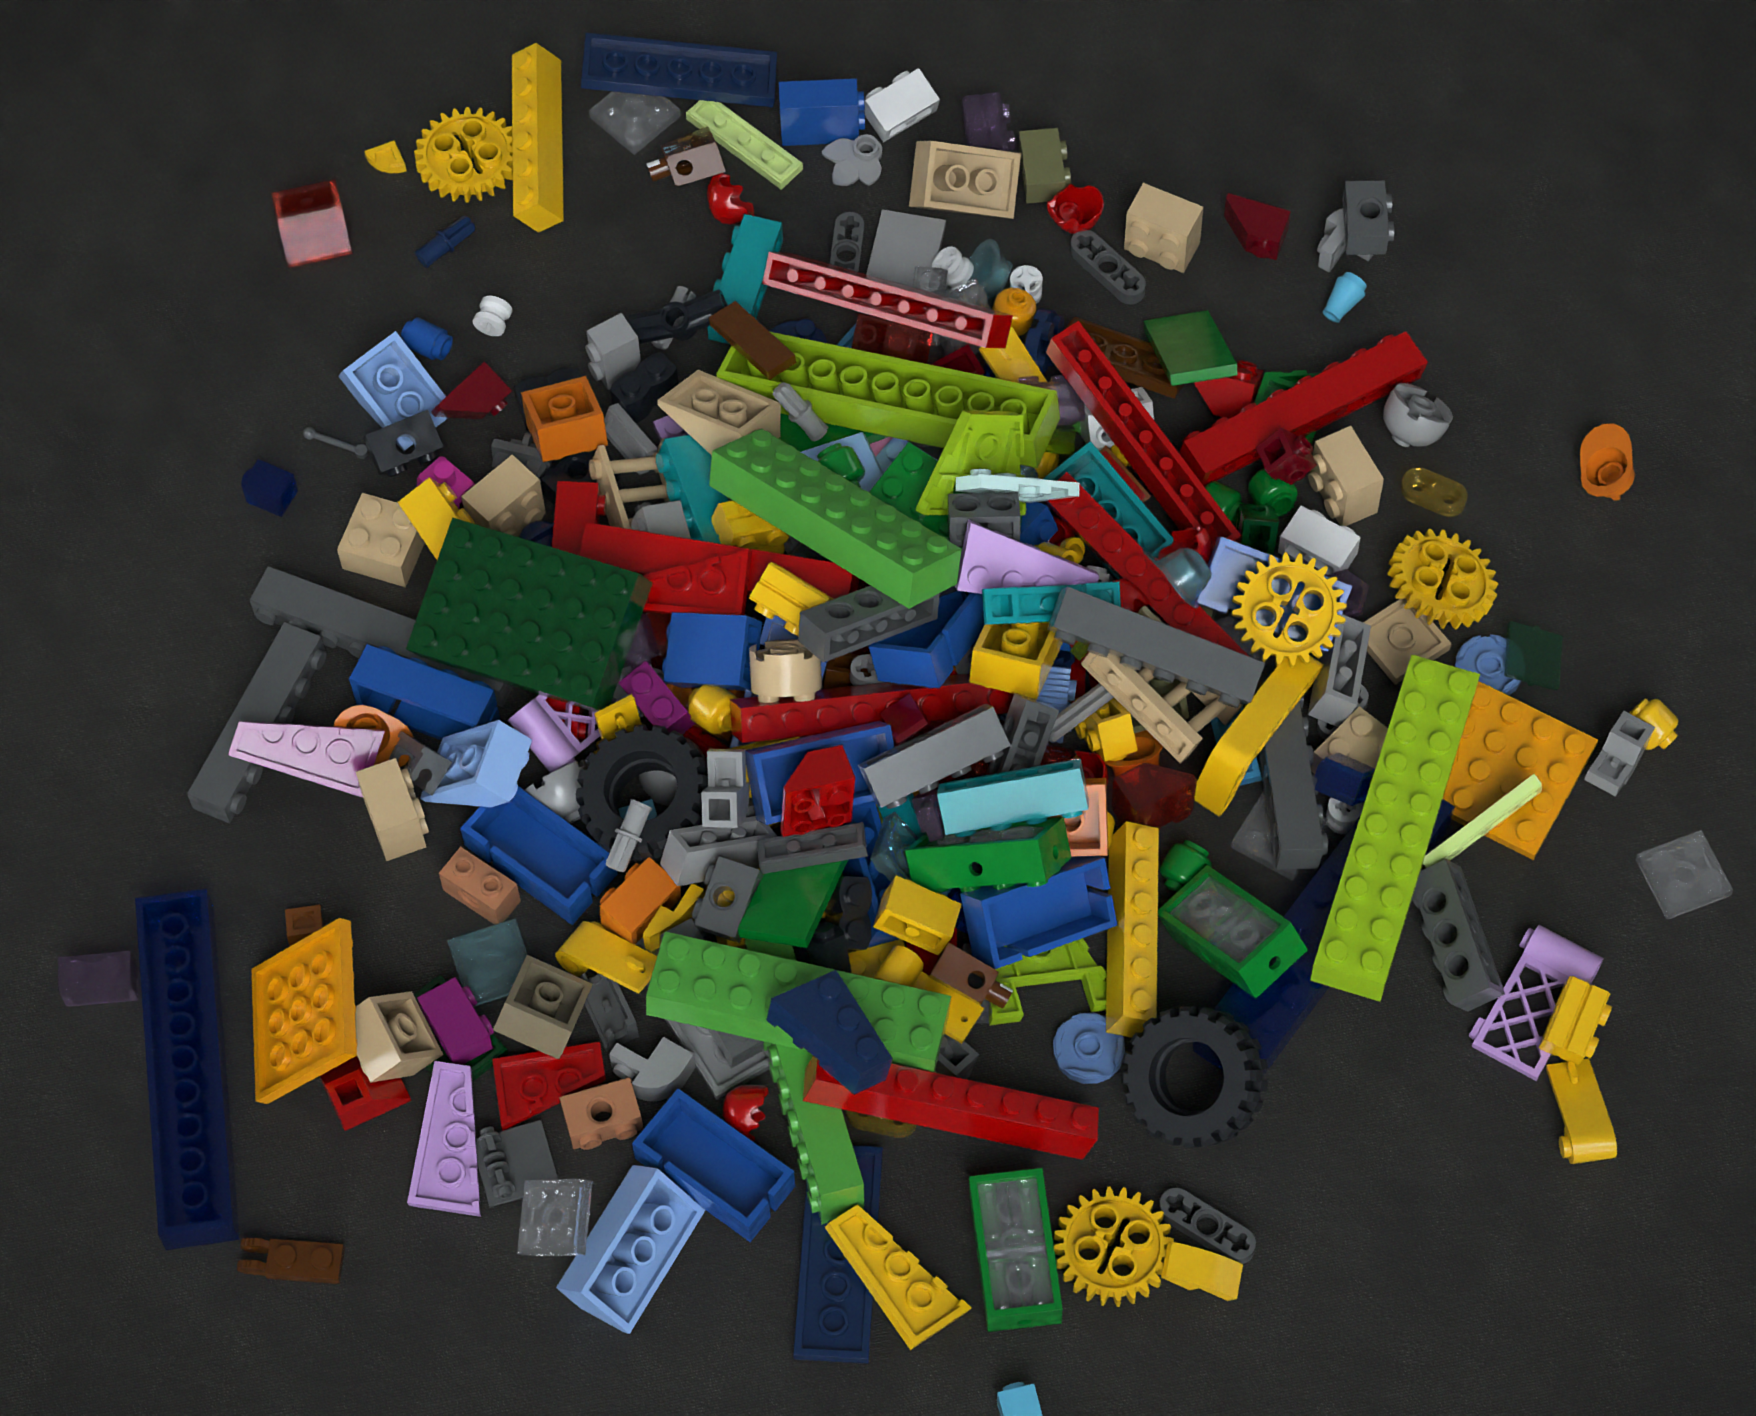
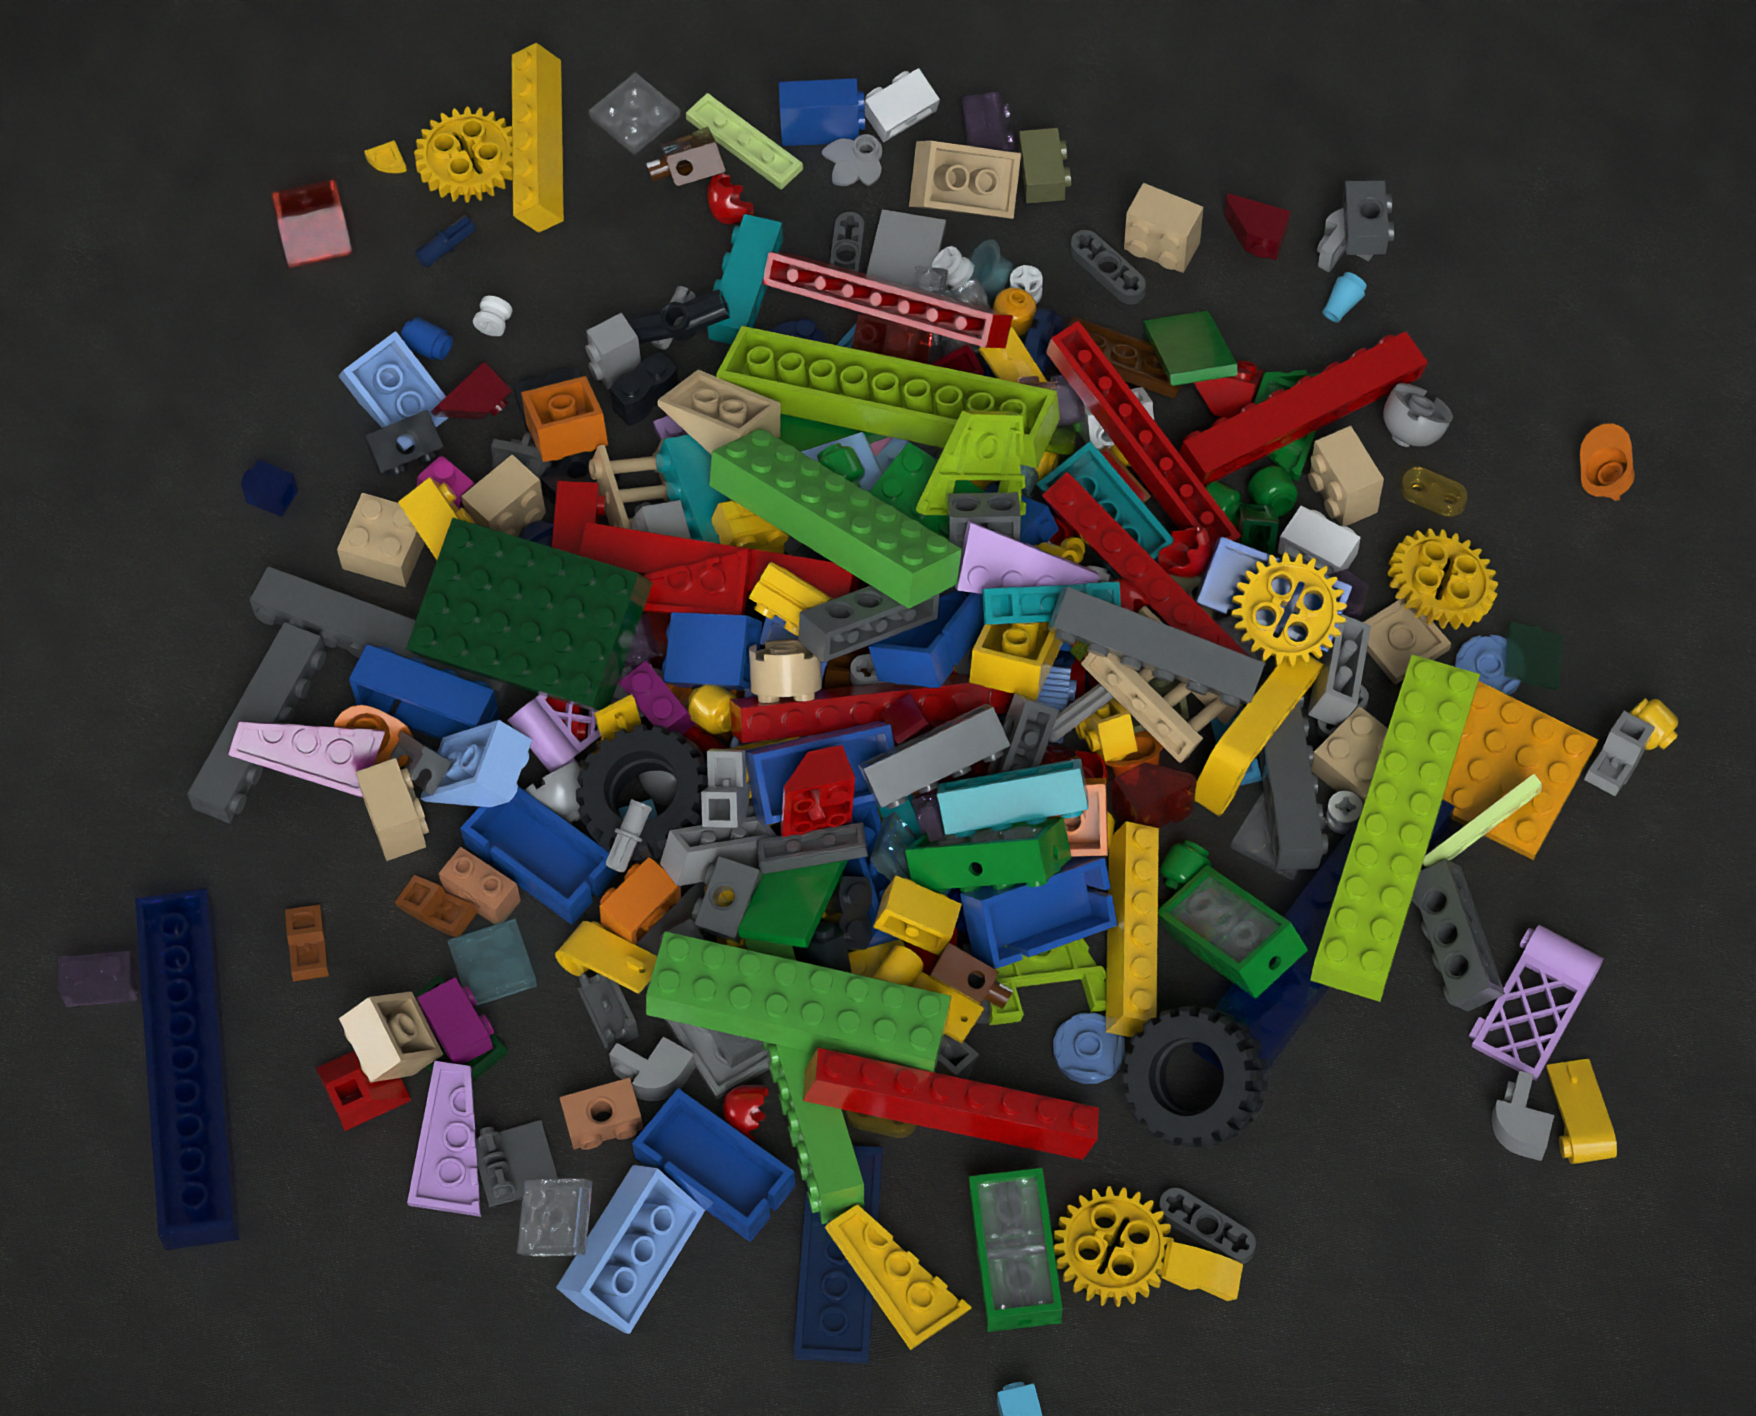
(294, 1260): reddish brown hinge -> none
(303, 1011): light orange plate -> none
(360, 450): dark grey hinge -> none
(435, 907): none -> dark orange slope
(536, 1080): red wing -> none
(542, 1007): dark tan brick -> none
(627, 435): light grey tile -> none
(667, 919): yellow slope -> none
(679, 70): dark blue plate -> none
(752, 340): reddish brown tile -> none
(800, 411): light grey axle -> none
(834, 1030): dark blue wedge -> none
(1028, 488): light aqua wing -> none
(1076, 208): red hair -> none
(1185, 572): clear light blue piece -> none
(1286, 456): dark red brick -> none
(1344, 778): clear blue brick -> none
(1519, 1127): none -> light grey brick
(1575, 1021): yellow brick -> none
(1684, 874): clear plate -> none

